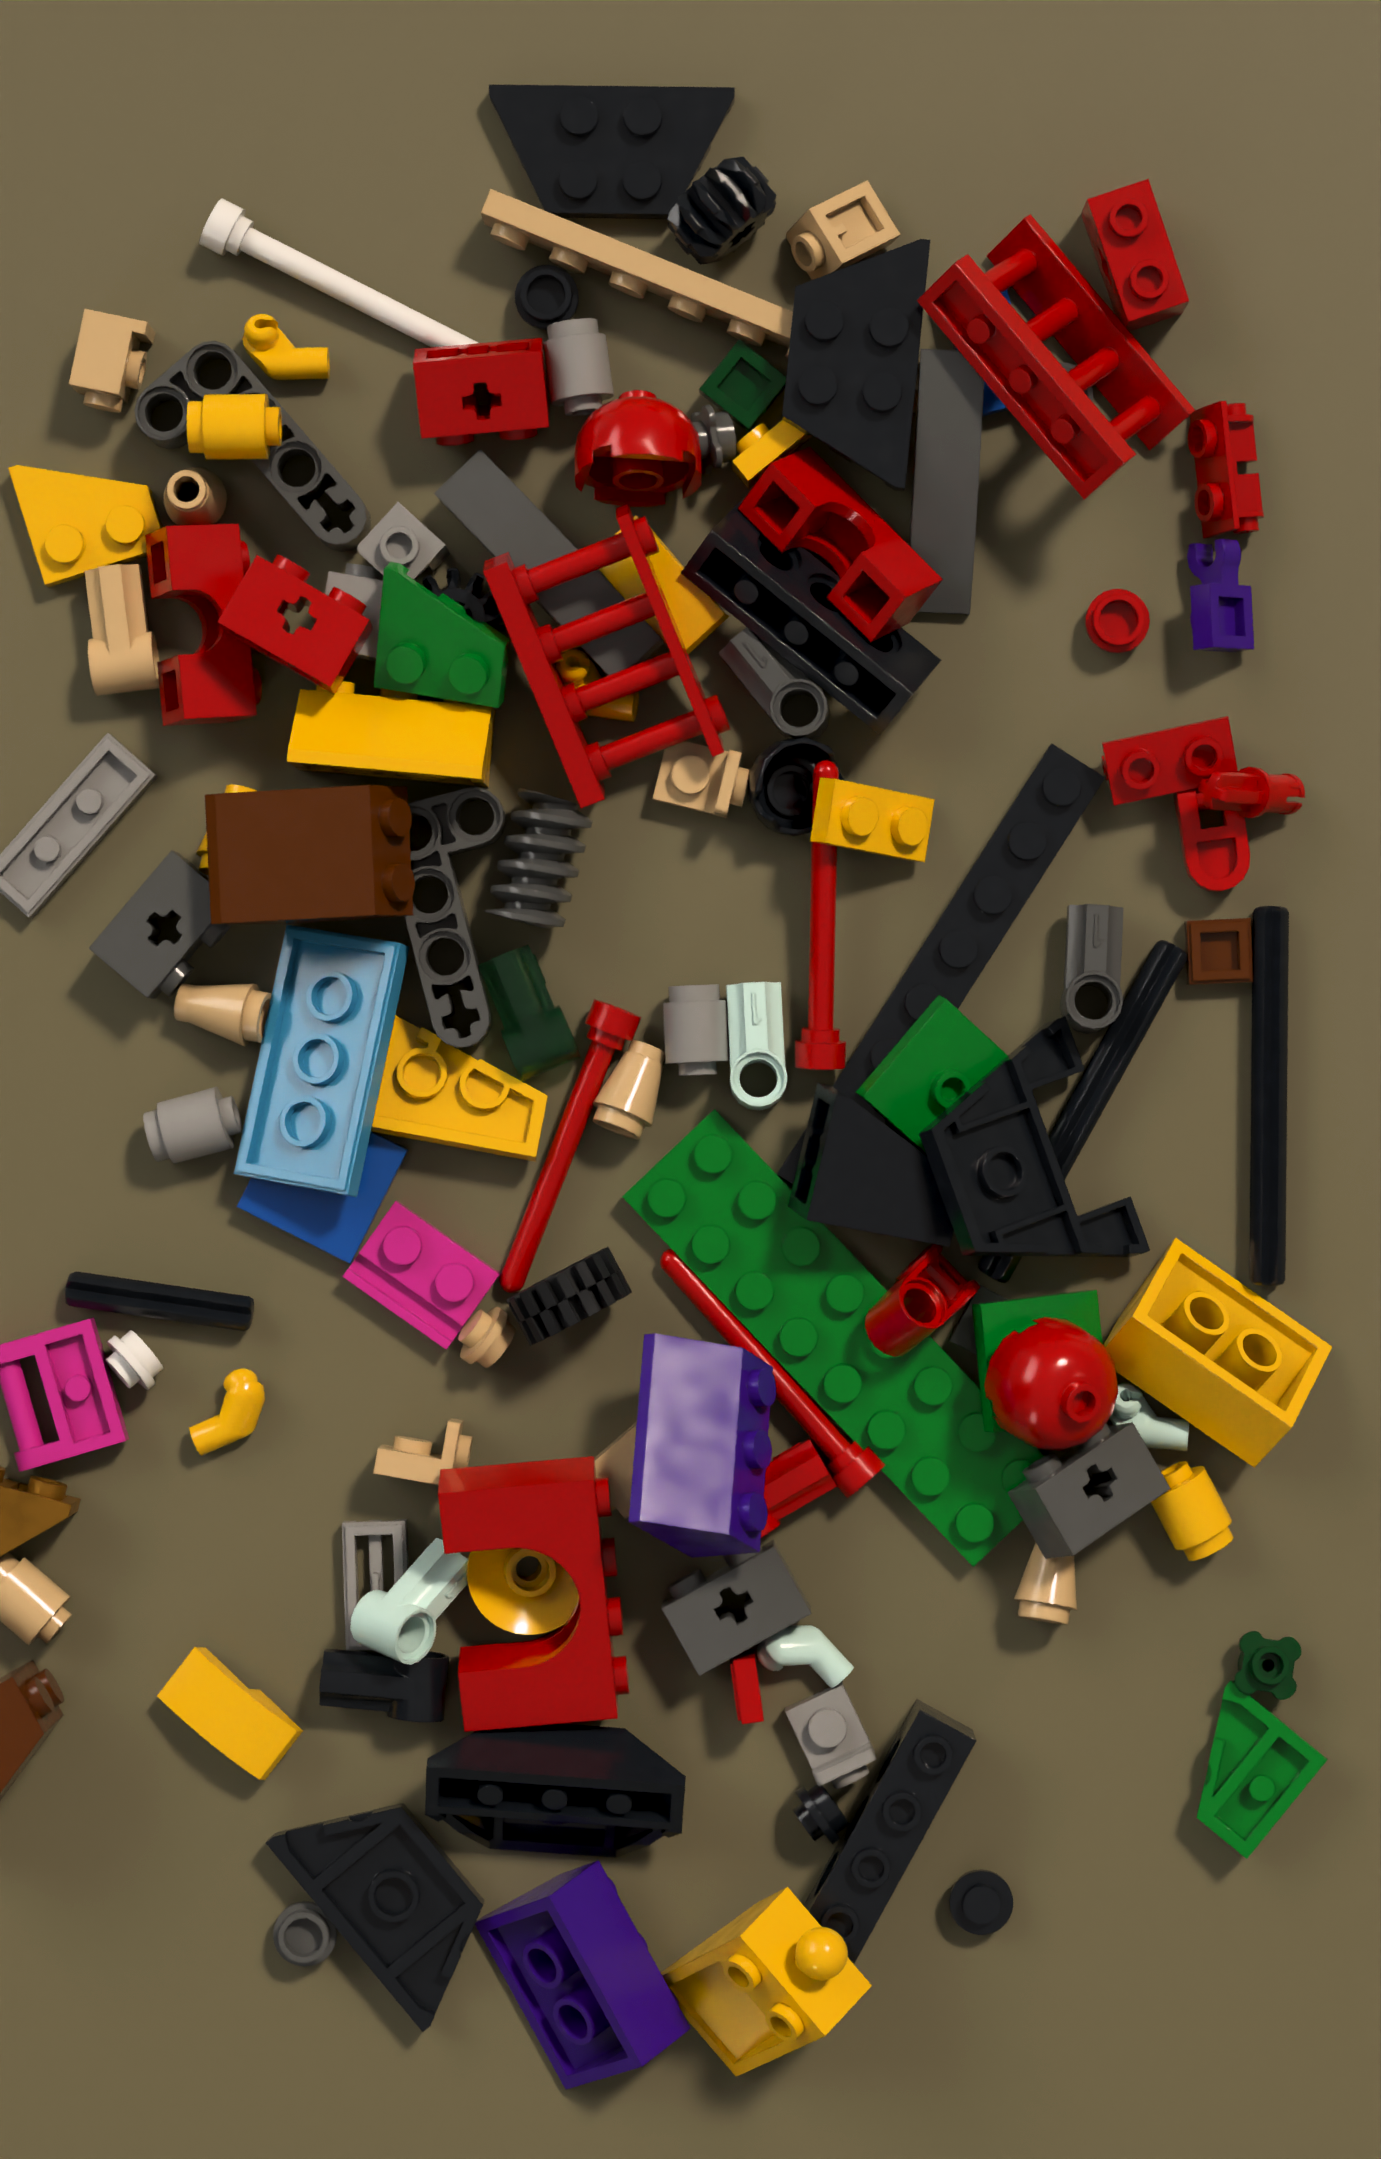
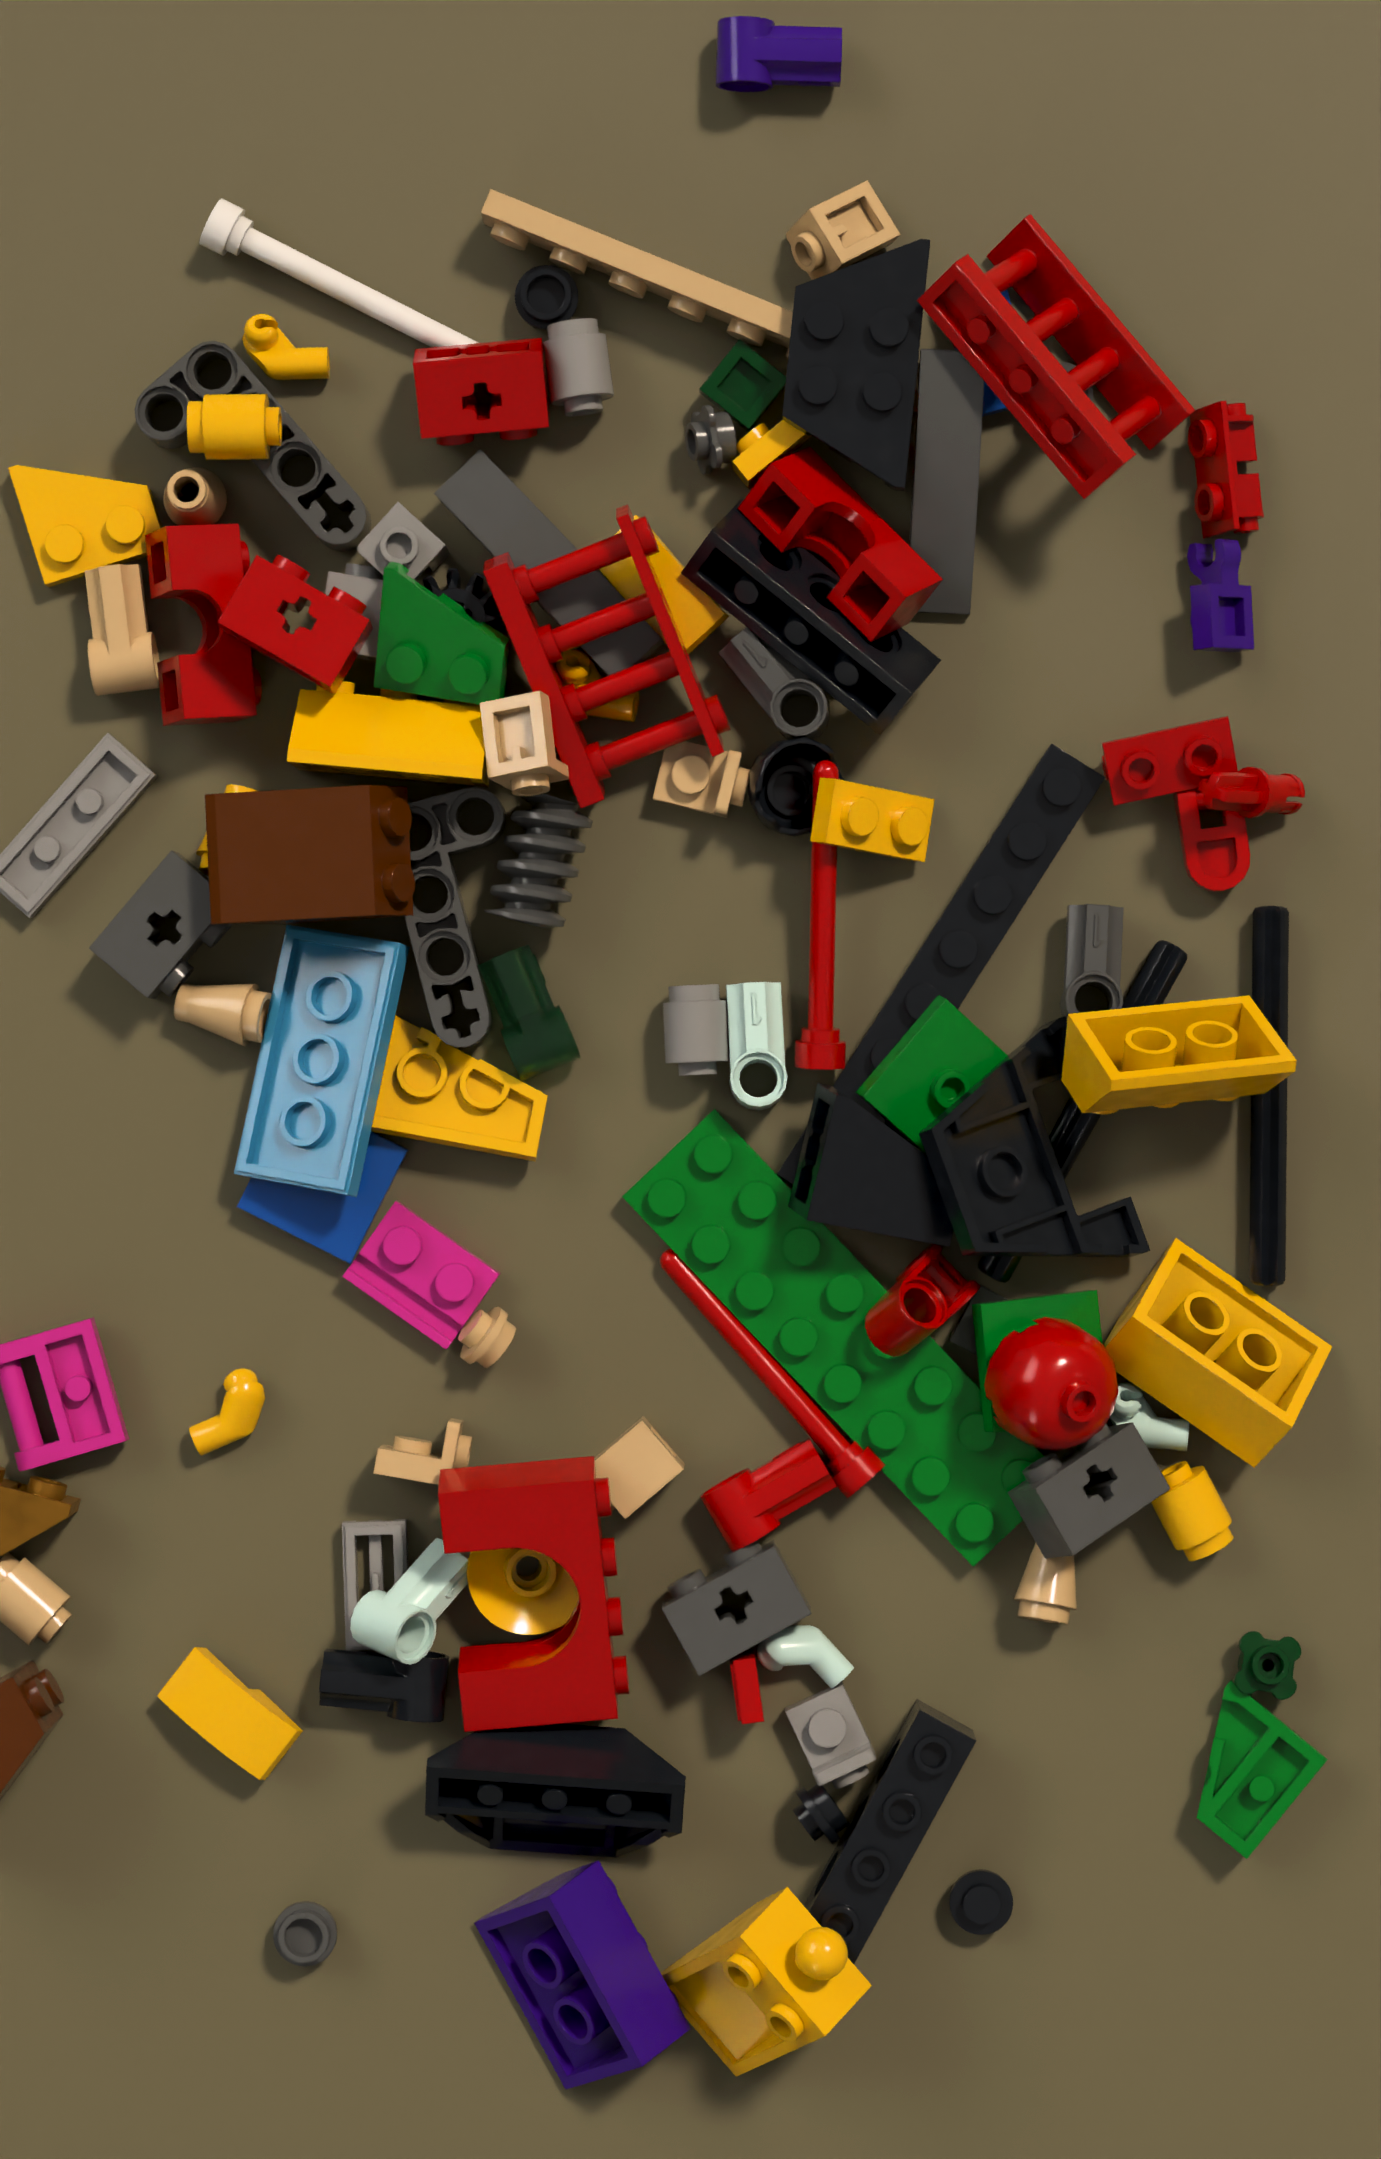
(109, 359): tan brick -> none
(133, 1360): white plate -> none
(159, 1301): black axle -> none
(192, 1126): light grey brick -> none
(388, 1897): black wing -> none
(521, 743): none -> tan bracket
(569, 1296): black tyre -> none
(608, 1031): red piece -> none
(611, 146): black wing -> none
(631, 1092): tan cone -> none
(637, 451): red cylinder -> none
(702, 1446): slope -> none
(721, 210): black gear -> none
(759, 55): none -> dark purple piece
(1117, 621): red plate -> none
(1135, 255): red brick -> none
(1172, 1054): none -> yellow slope
(1219, 951): reddish brown tile -> none

